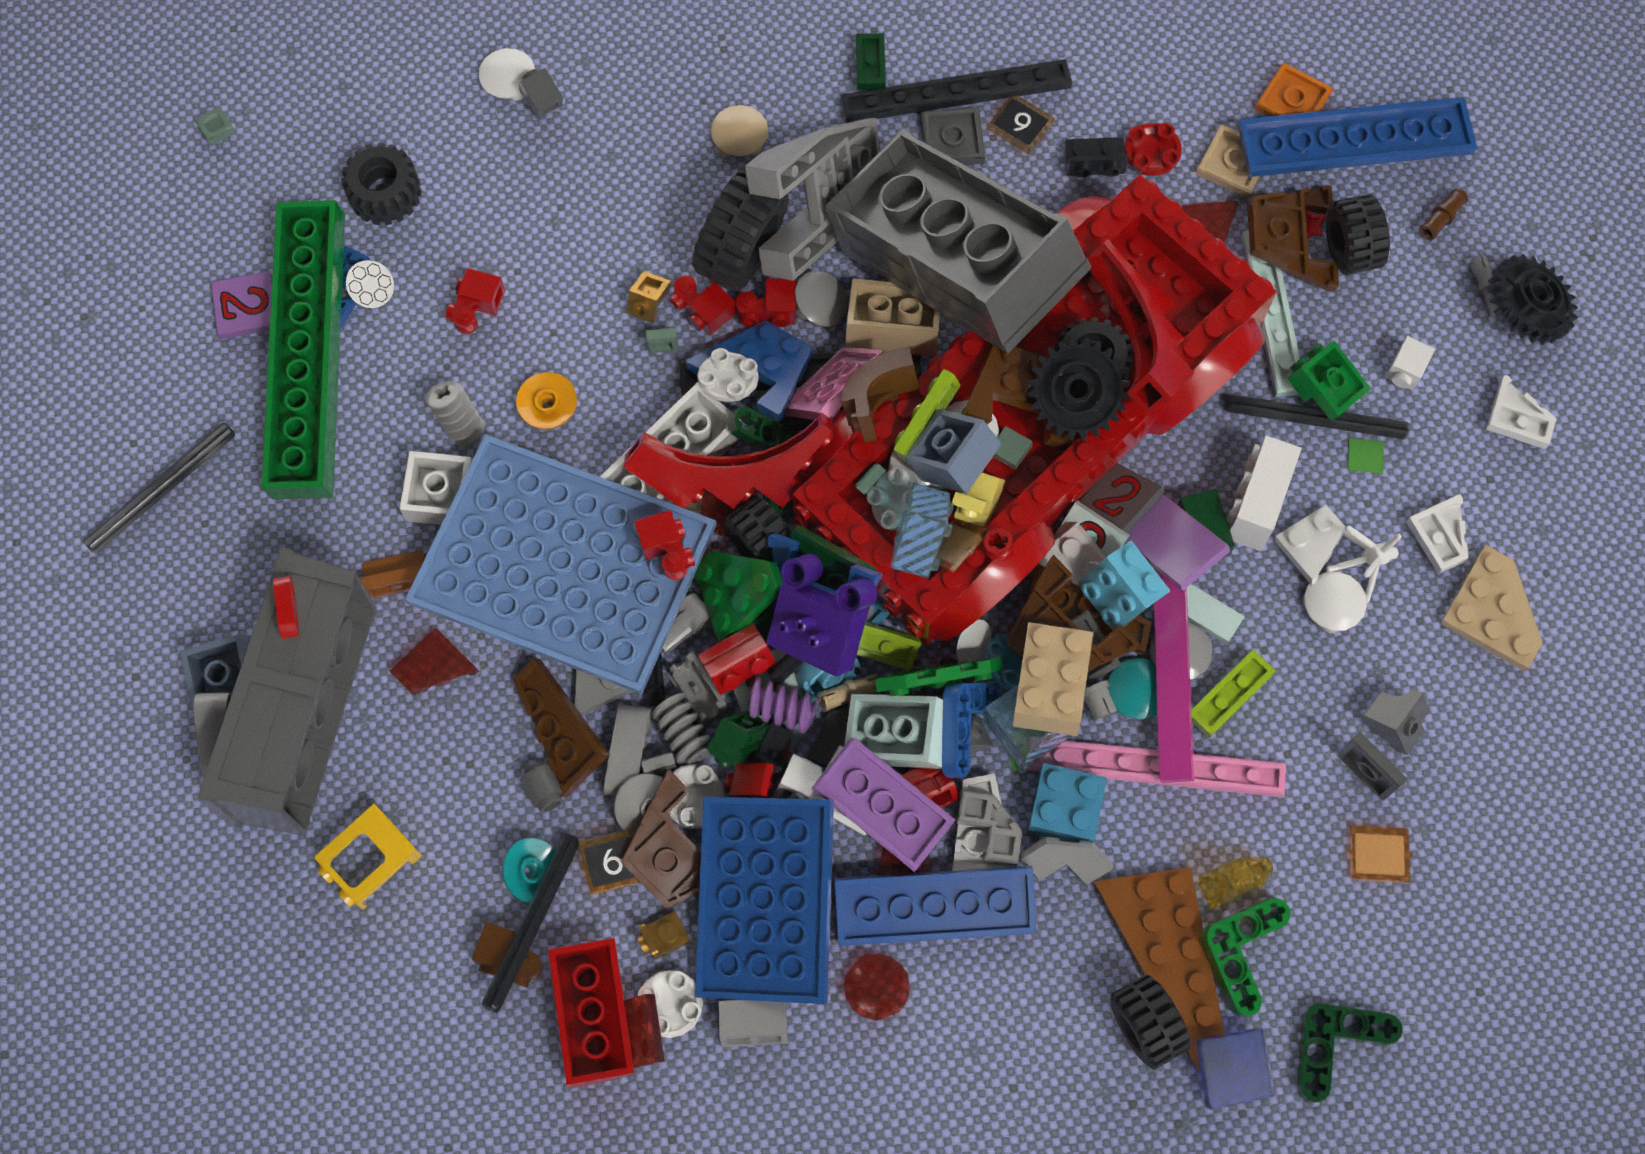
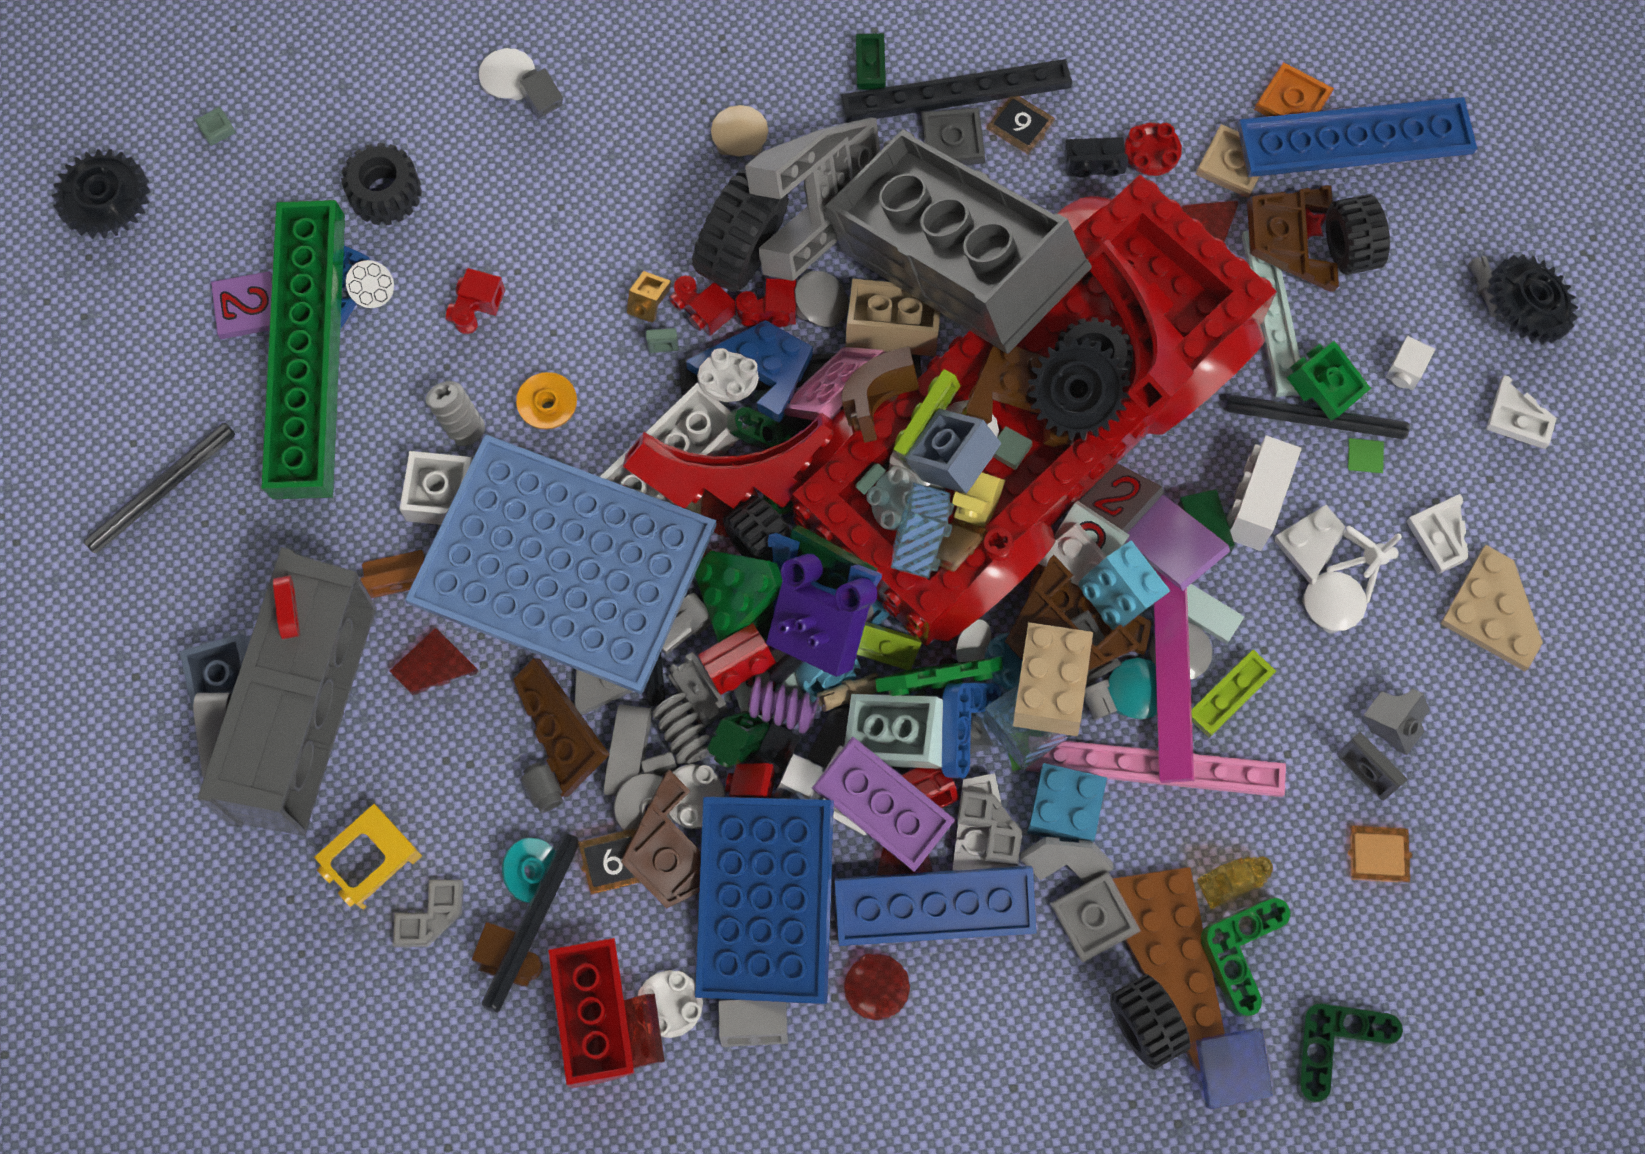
(79, 192): none -> black gear
(422, 929): none -> light grey tile
(662, 536): red brick -> none
(663, 936): pearl gold bracket -> none
(1095, 917): none -> light grey tile
(1443, 214): reddish brown pin -> none

